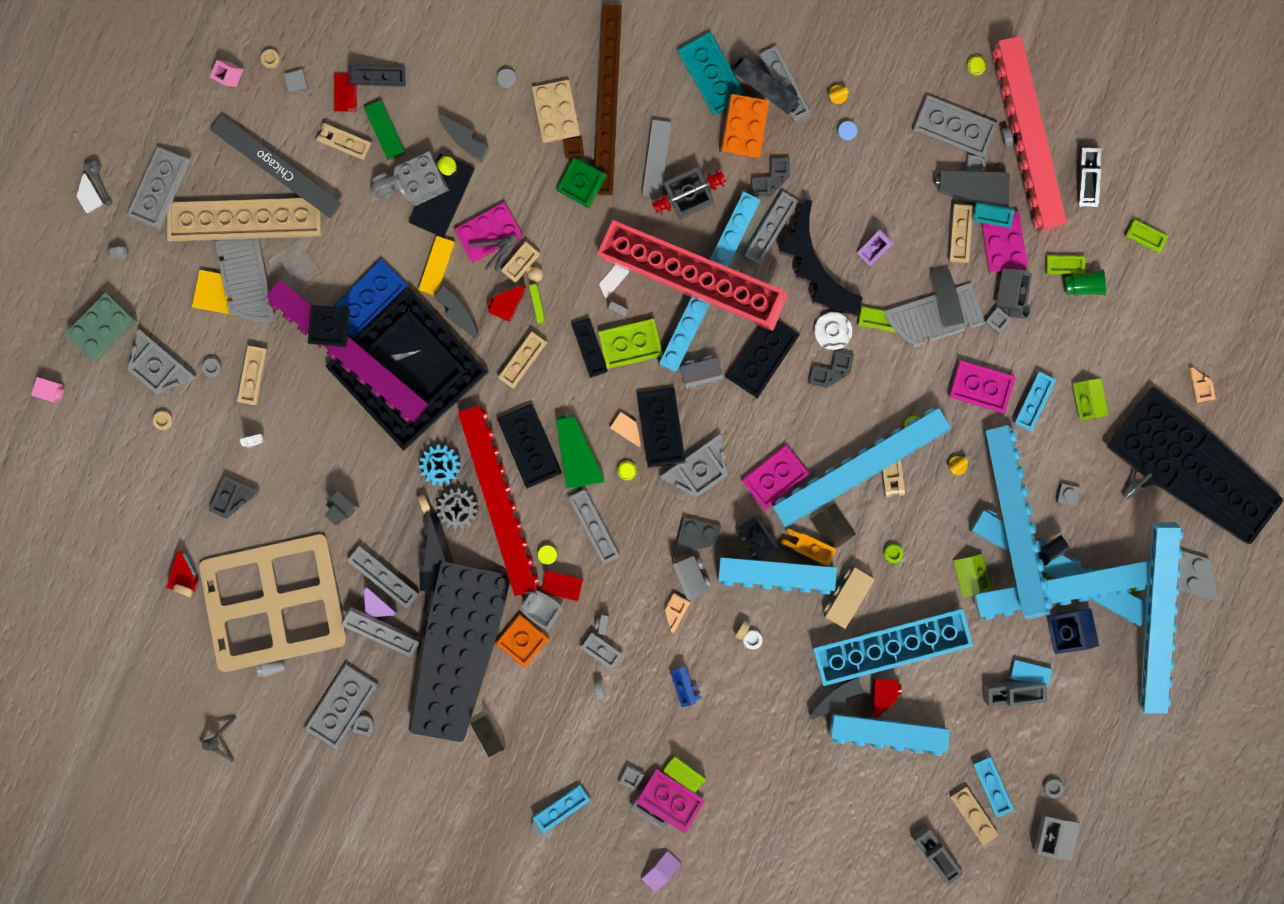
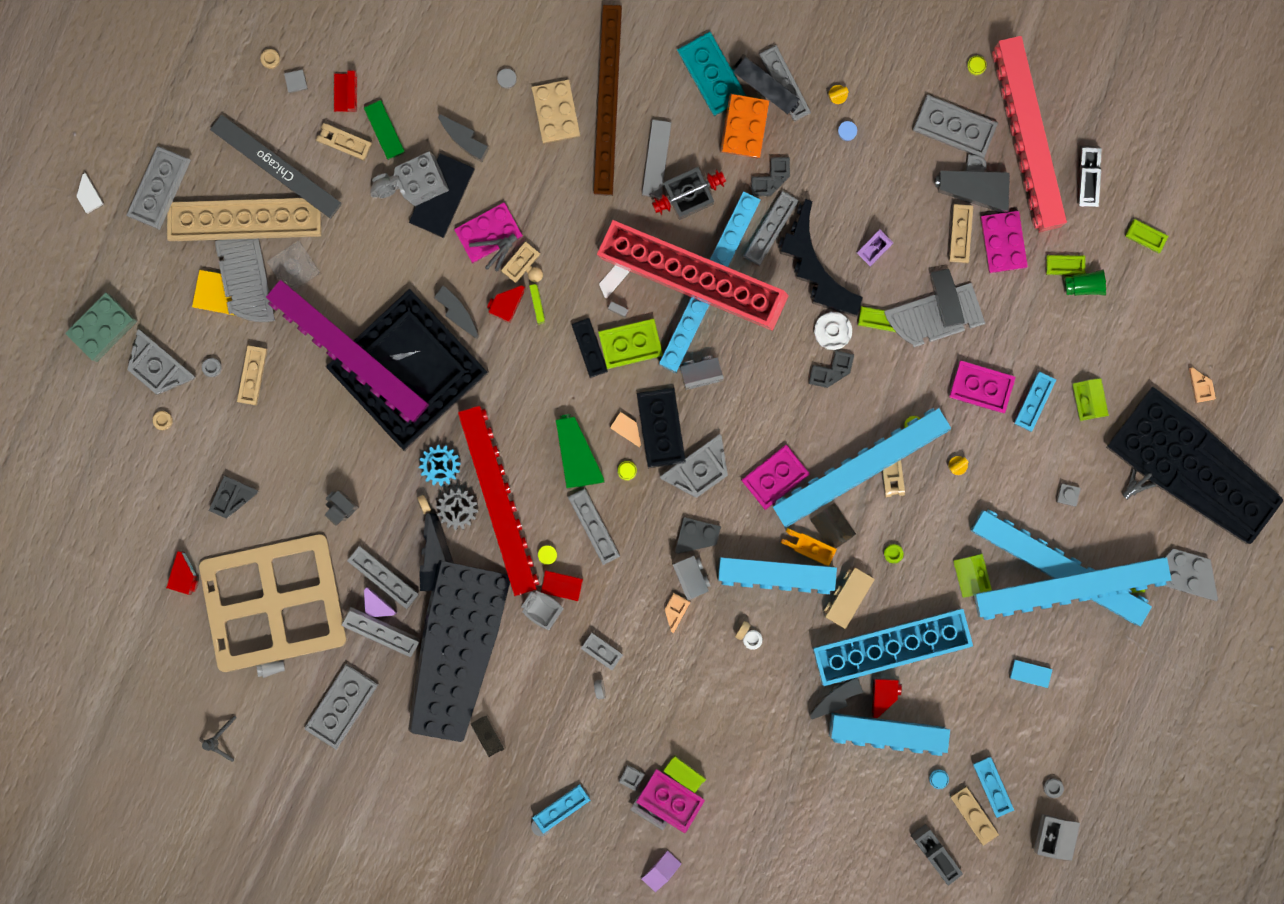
(47, 390): bright pink brick -> none
(93, 169): dark grey hinge -> none
(117, 252): light grey tile -> none
(182, 590): tan tile -> none
(226, 73): bright pink brick -> none
(252, 440): white tile -> none
(328, 326): black tile -> none
(363, 725): light grey tile -> none
(371, 296): blue tile -> none
(376, 75): black tile -> none
(436, 266): yellow tile -> none
(446, 165): neon yellow piece -> none
(522, 360): tan plate -> none
(522, 641): orange tile -> none
(529, 446): black tile -> none
(573, 148): reddish brown tile -> none
(581, 182): green tile -> none
(601, 624): light grey plate -> none
(683, 686): blue plate -> none
(757, 538): black hinge -> none
(762, 358): black tile -> none
(939, 779): none -> medium azure piece
(993, 214): teal tile -> none
(998, 320): light grey tile -> none
(1007, 137): light grey tile -> none
(1014, 292): dark grey hinge -> none
(1014, 693): dark grey slope -> none
(1018, 523): medium azure brick -> none
(1054, 549): black piece -> none
(1073, 631): dark blue slope -> none
(1160, 617): medium azure brick -> none

